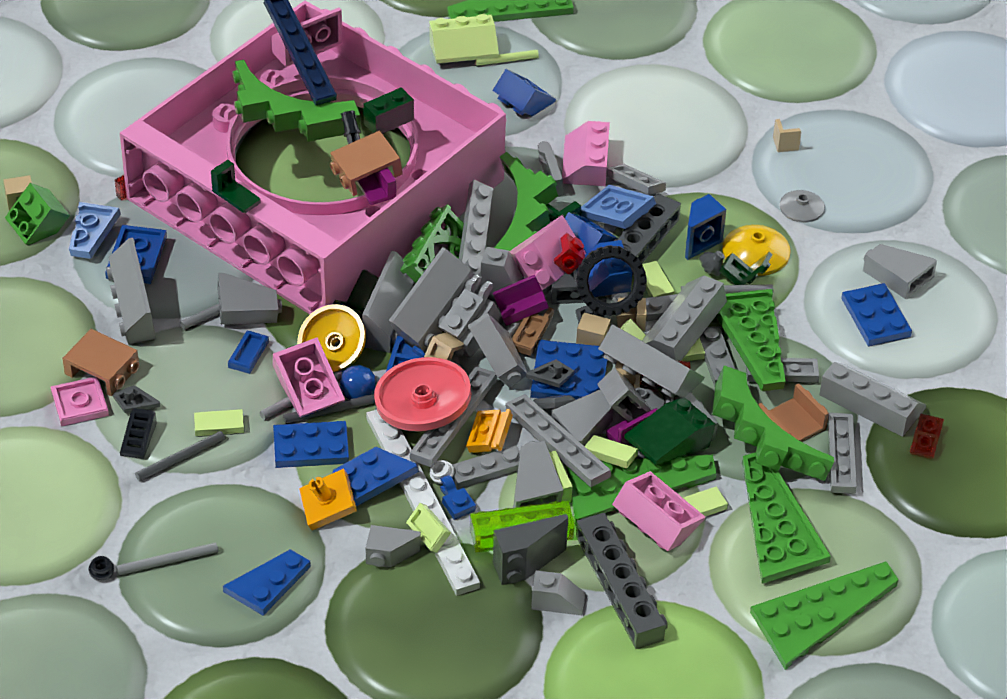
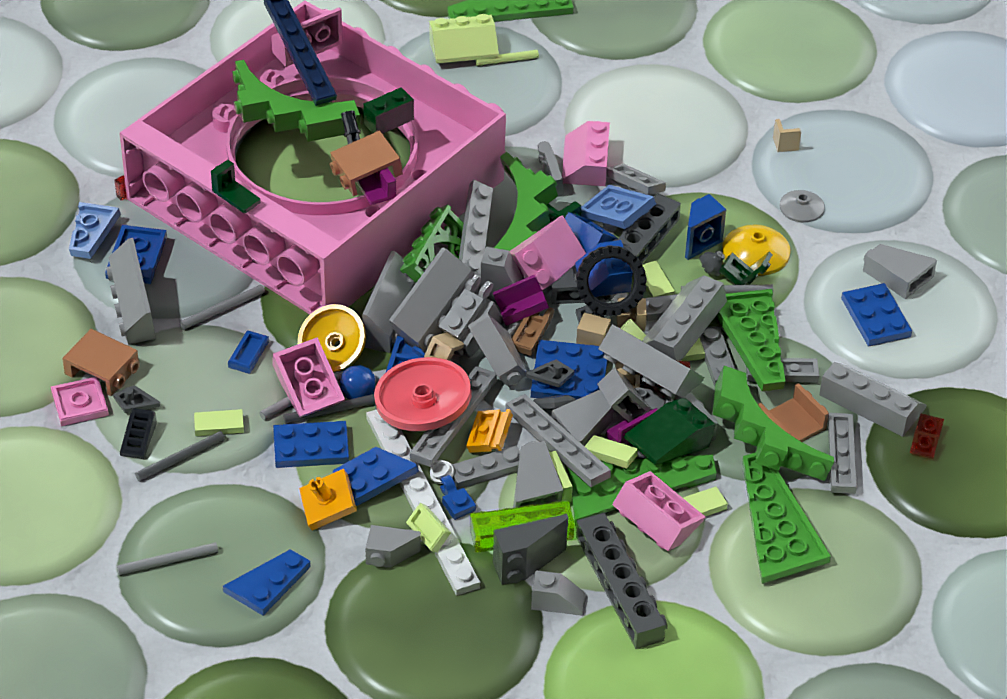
(14, 188): tan panel -> none
(36, 214): bright green slope -> none
(99, 563): black plate -> none
(246, 301): light grey slope -> none
(361, 293): dark green bracket -> none
(522, 94): blue slope -> none
(571, 254): red bracket -> none
(816, 612): bright green wing -> none

